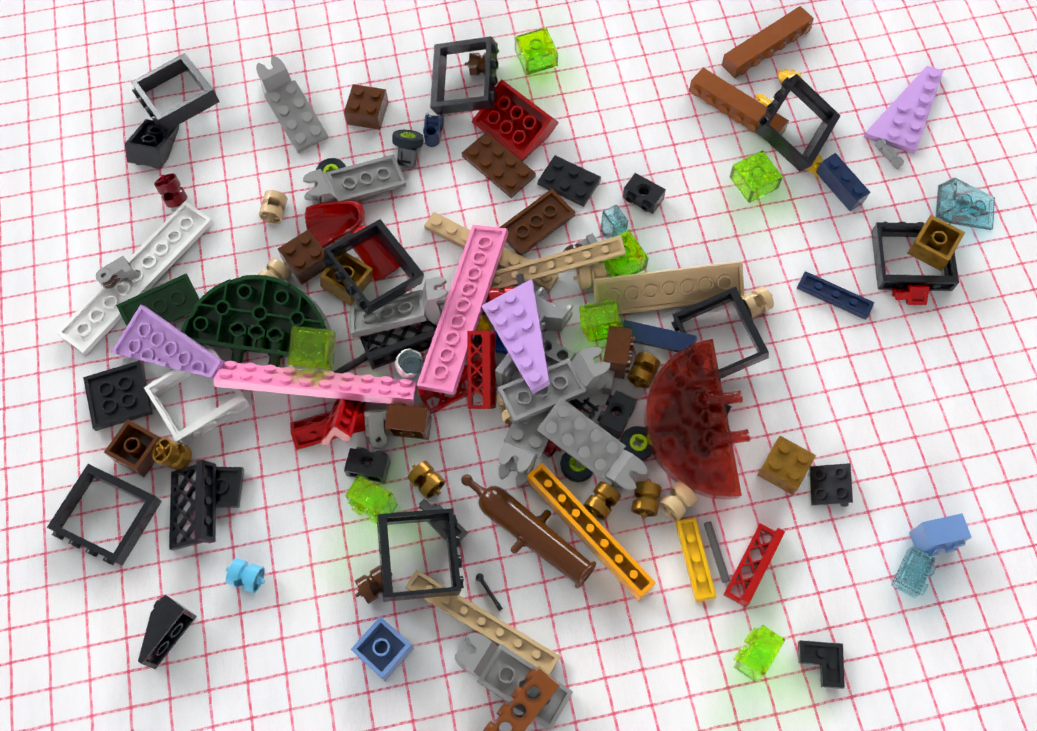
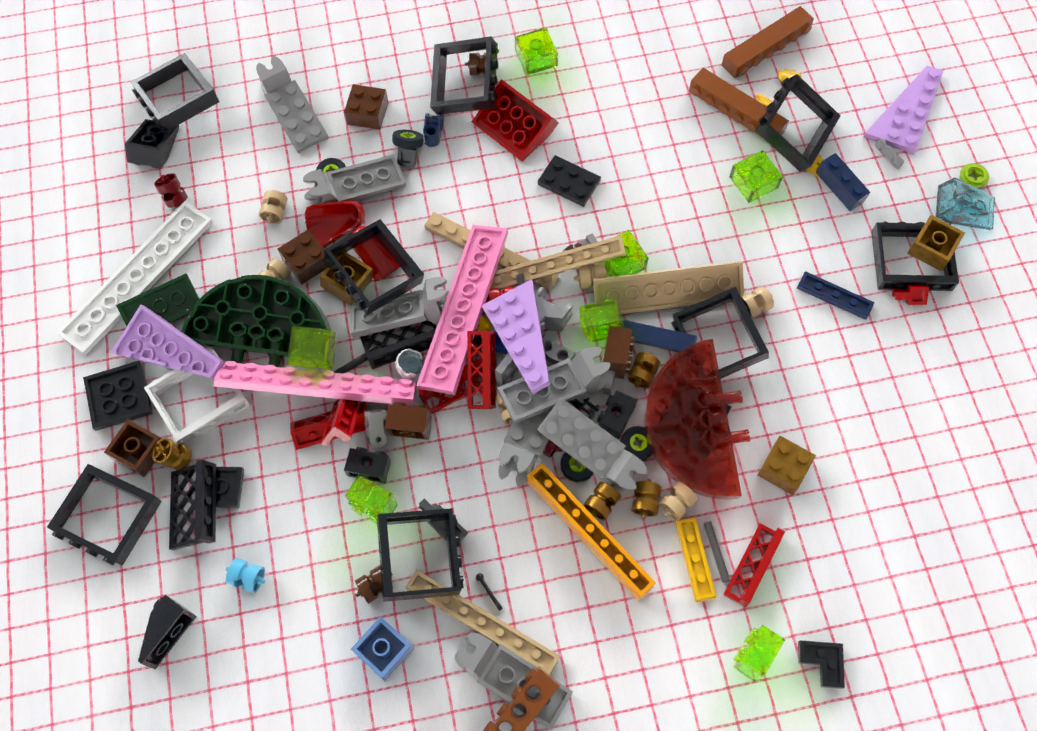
(115, 272): light grey leg -> none
(425, 478): pearl gold wheel -> none
(498, 164): reddish brown plate -> none
(531, 531): reddish brown piece -> none
(537, 222): reddish brown plate -> none
(613, 222): clear light blue brick -> none
(639, 185): black brick -> none
(831, 484): black hinge -> none
(914, 572): clear light blue brick -> none
(941, 534): medium blue brick -> none
(978, 171): none -> lime gear

